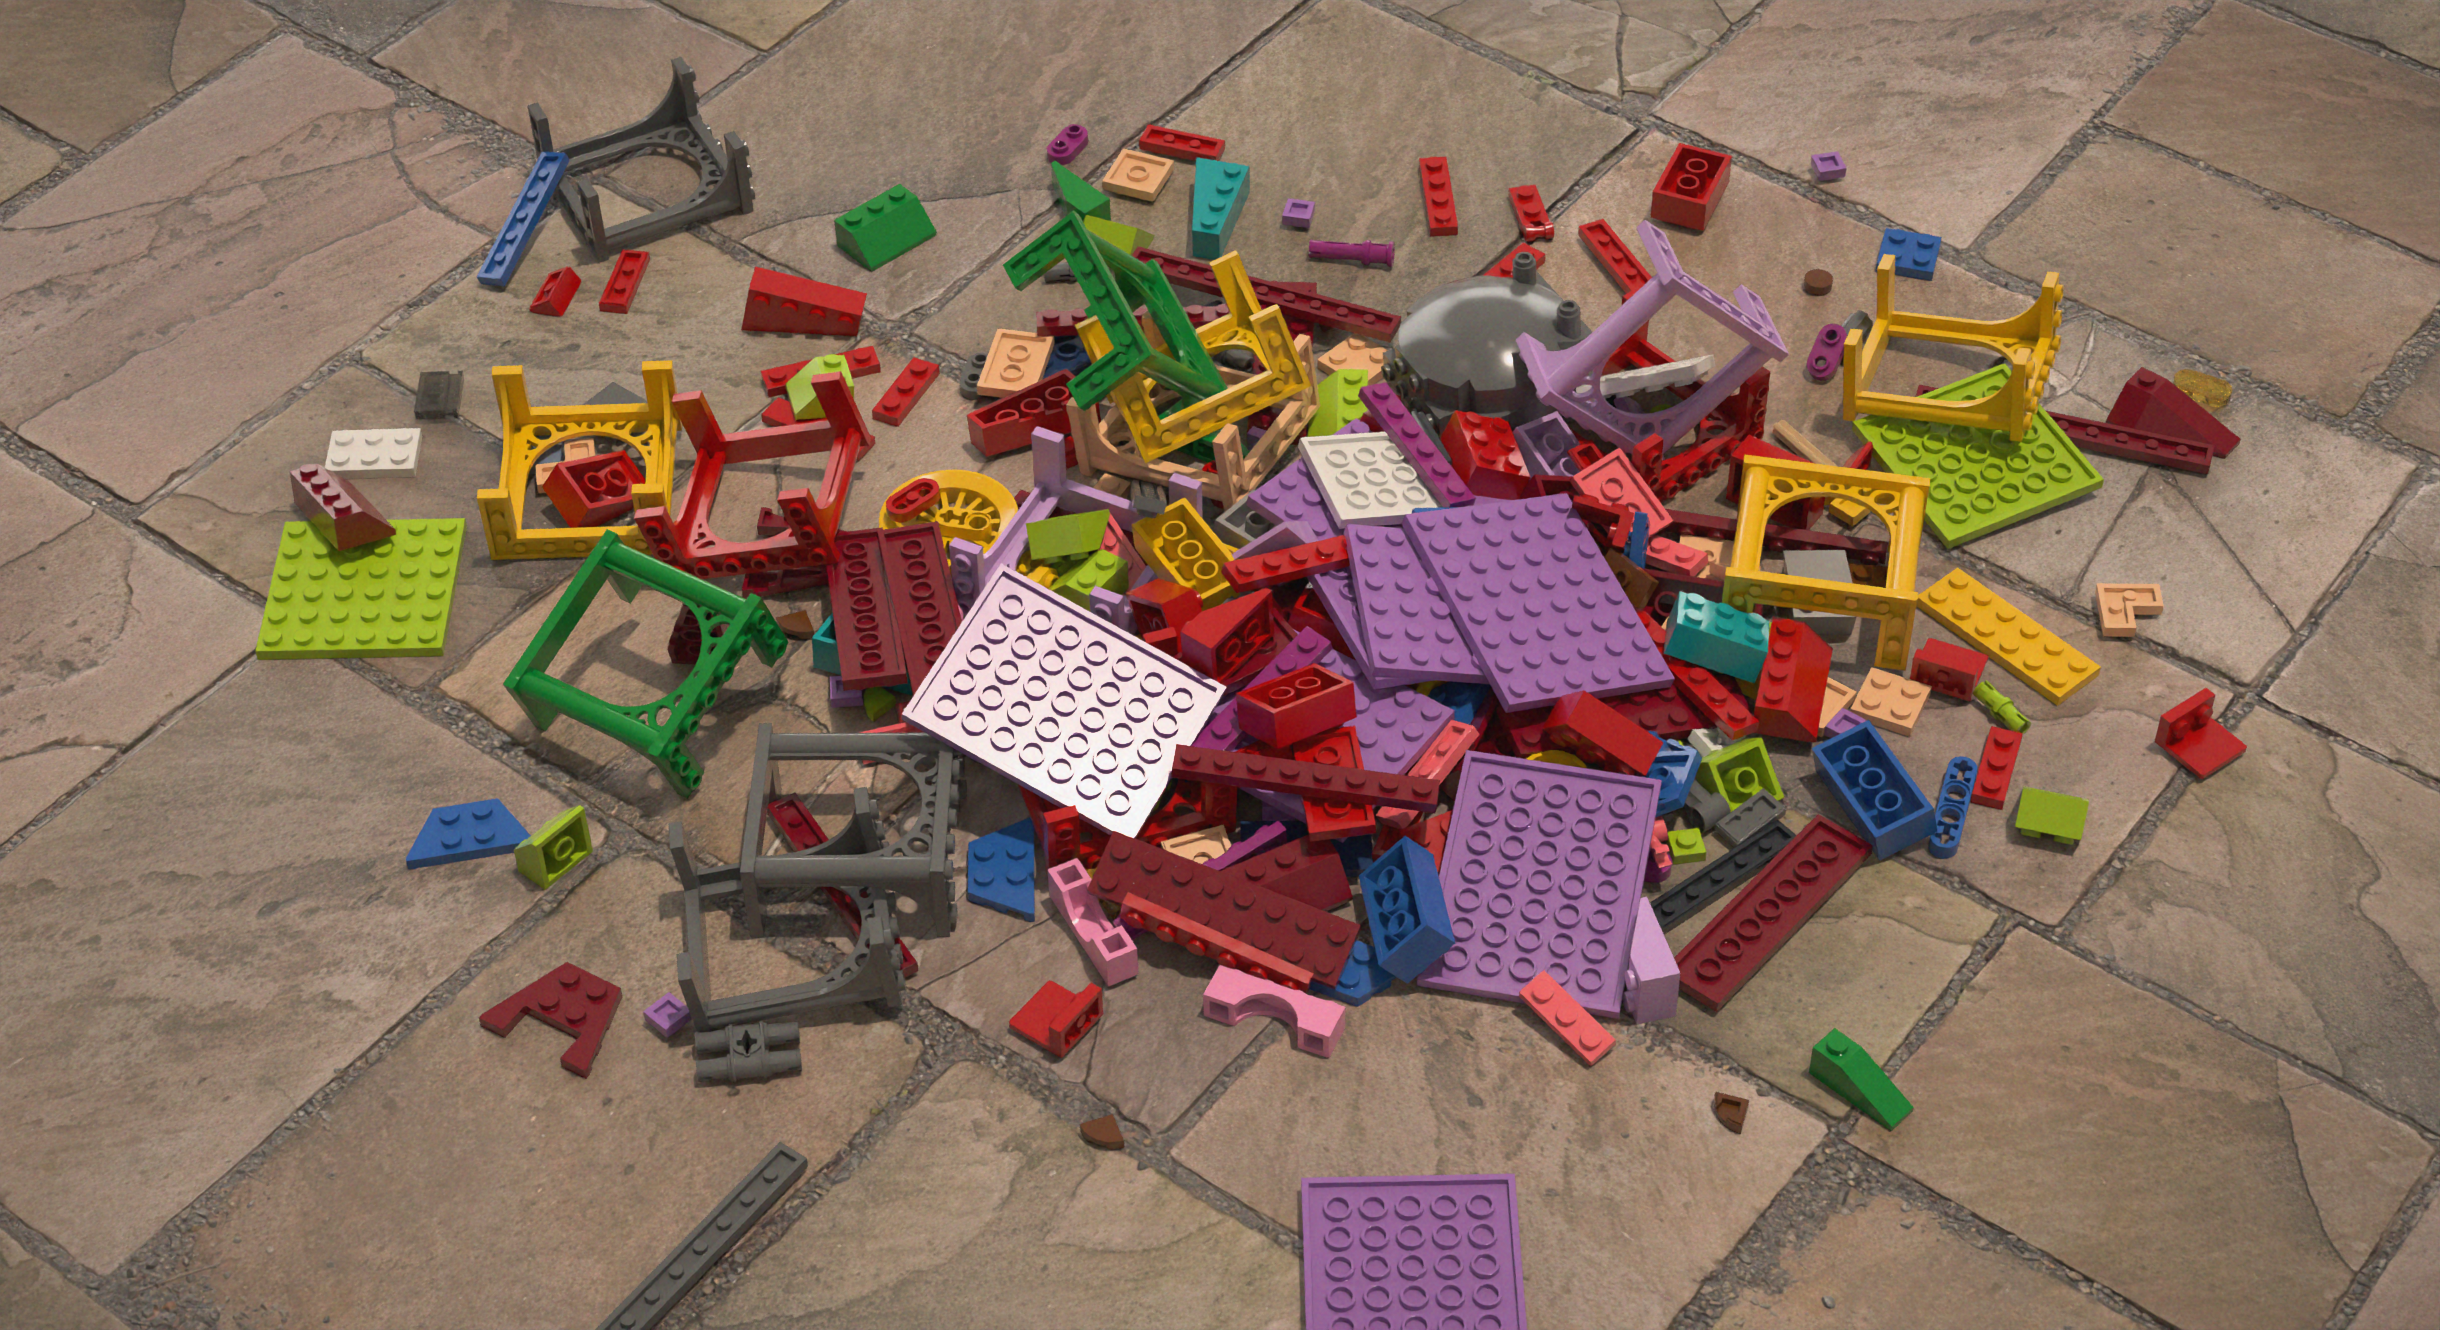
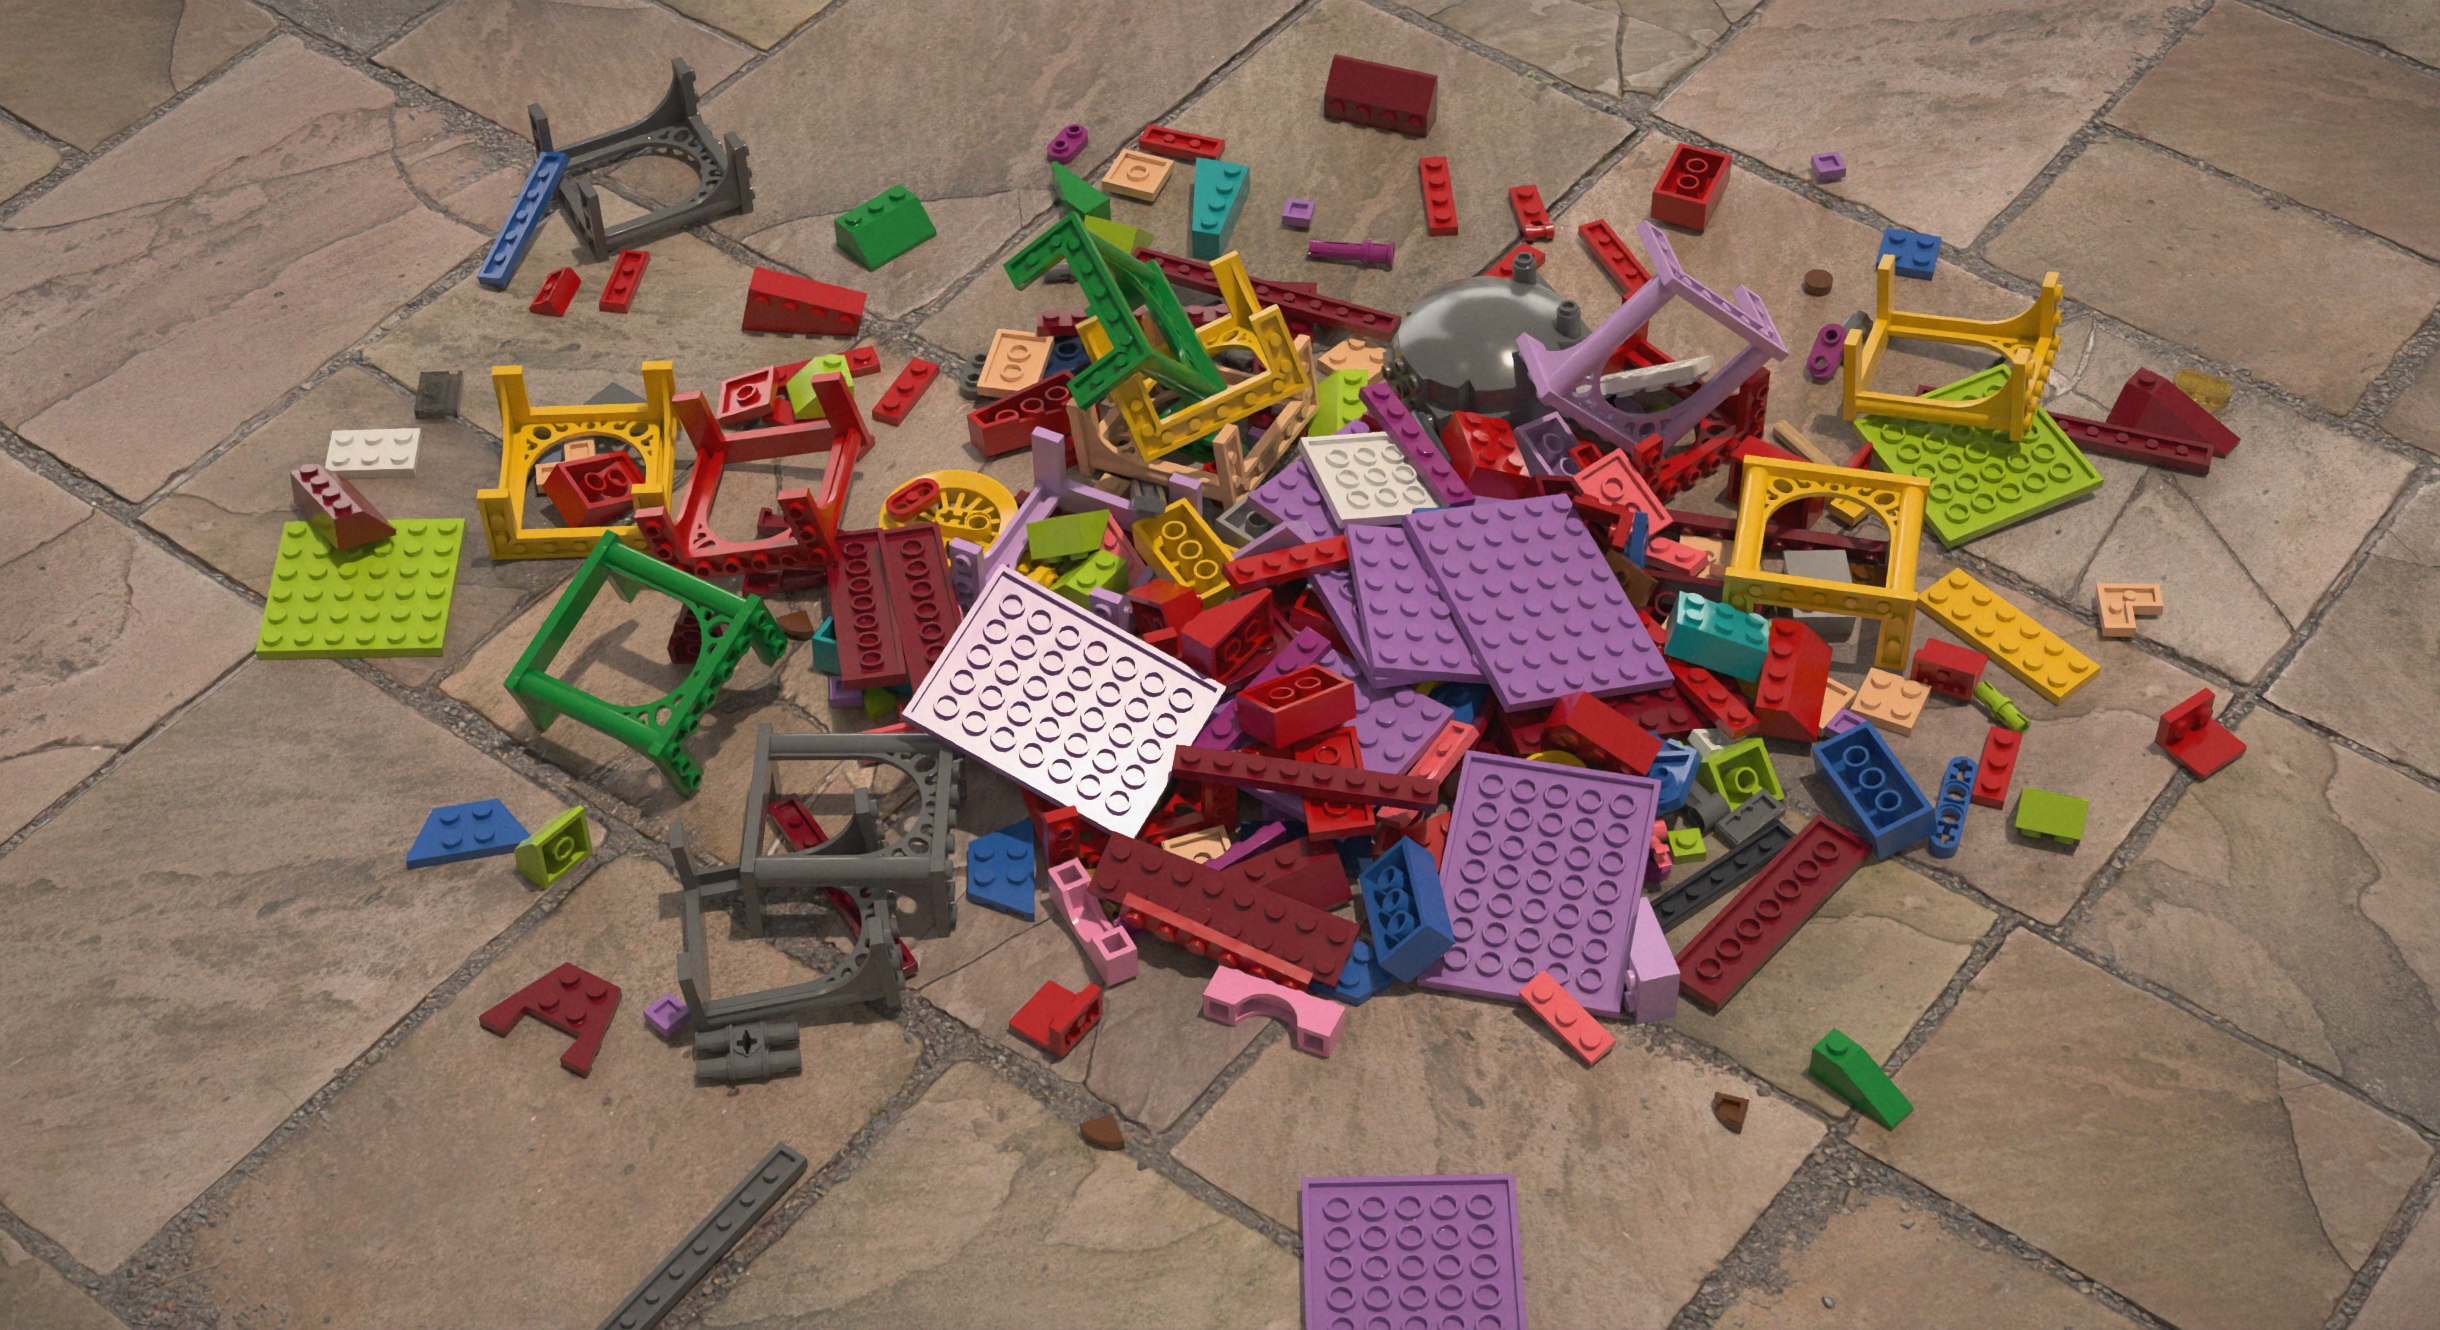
(747, 396): none -> red plate
(1381, 96): none -> dark red slope

